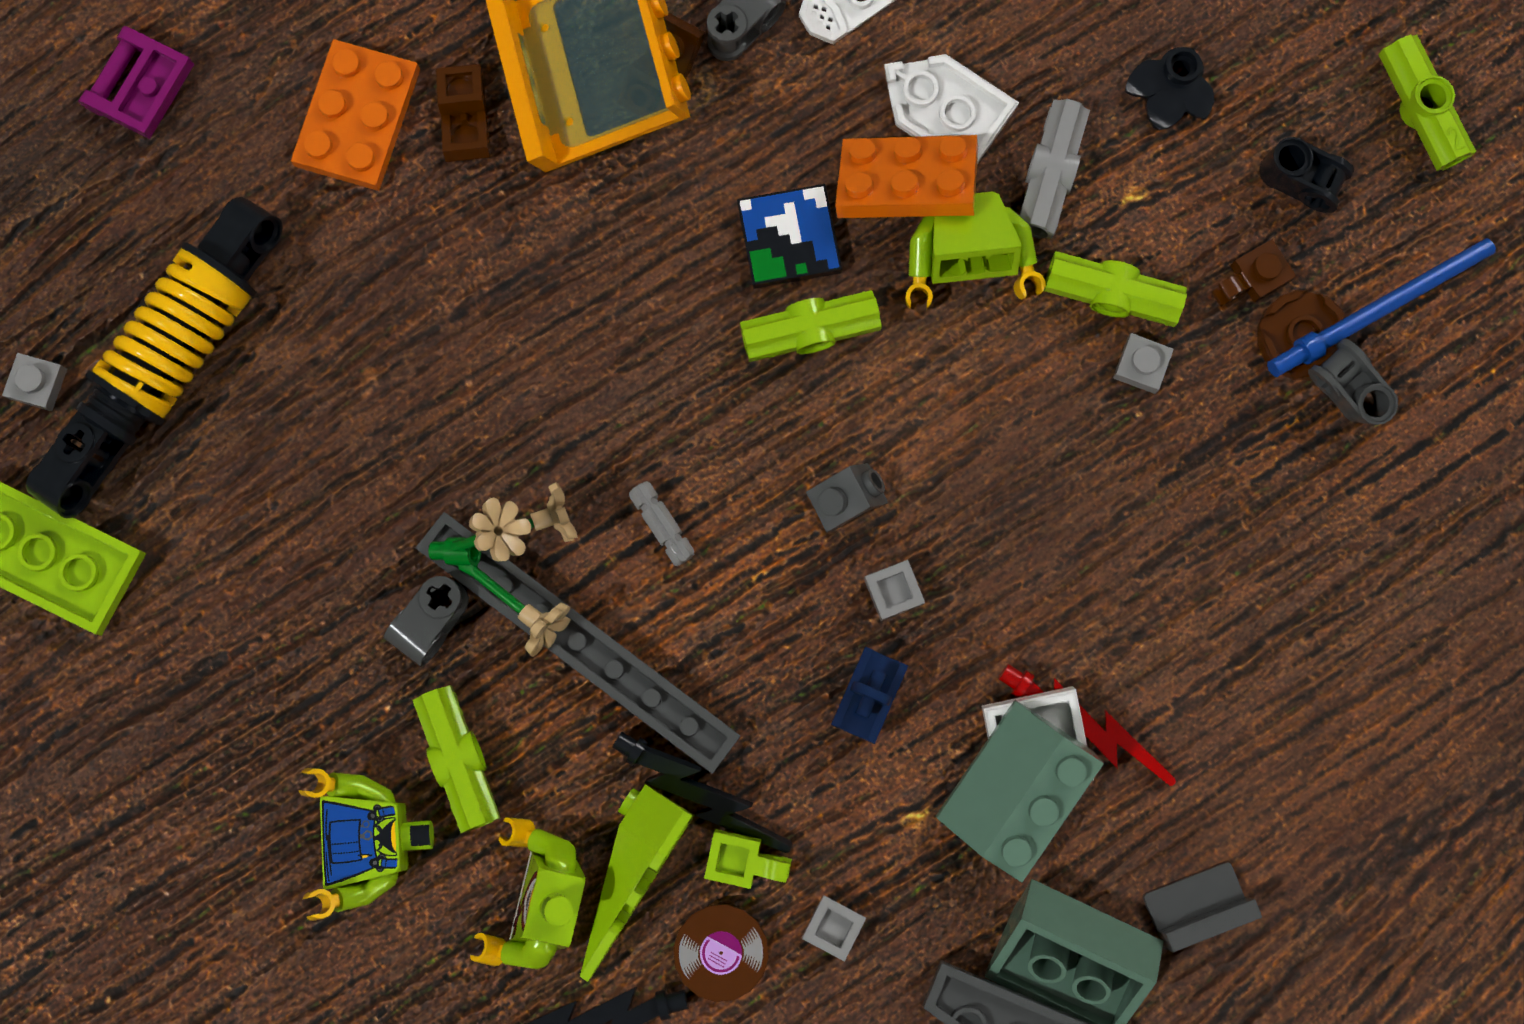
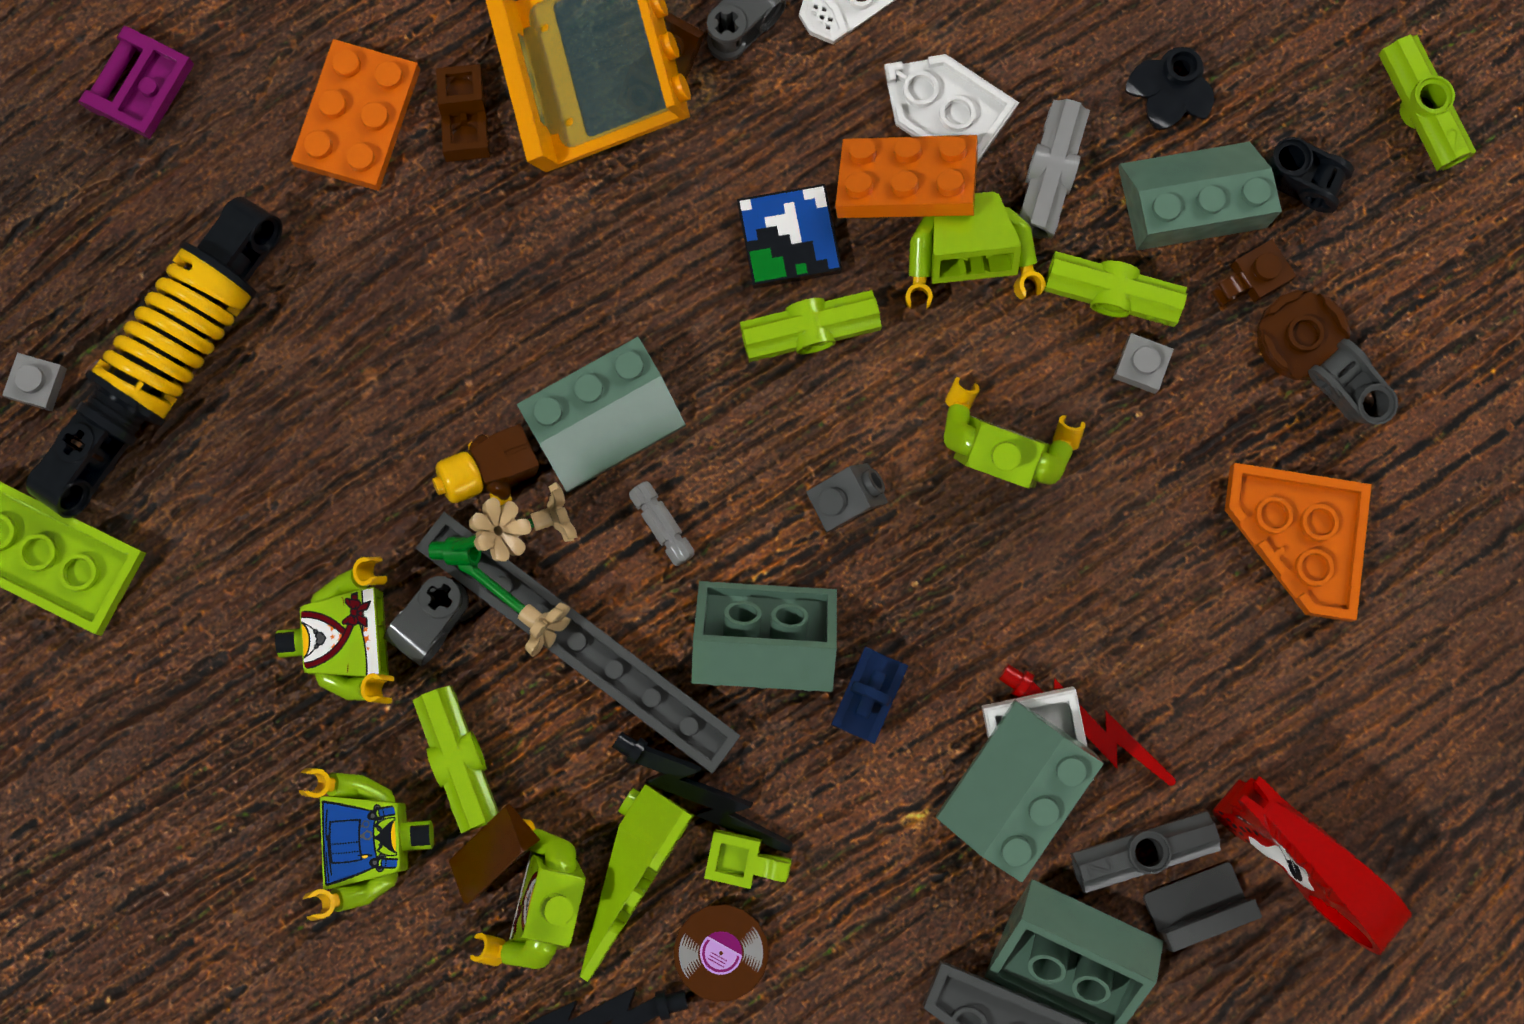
(344, 635): none -> torso
(490, 466): none -> reddish brown piece
(491, 853): none -> reddish brown slope
(602, 414): none -> sand green slope
(765, 636): none -> sand green slope
(833, 928): light grey plate -> none
(894, 590): light grey plate -> none
(1004, 451): none -> lime torso
(1173, 844): none -> dark grey piece
(1199, 195): none -> sand green slope
(1305, 532): none -> orange plate
(1314, 345): blue bar -> none
(1321, 868): none -> red animal

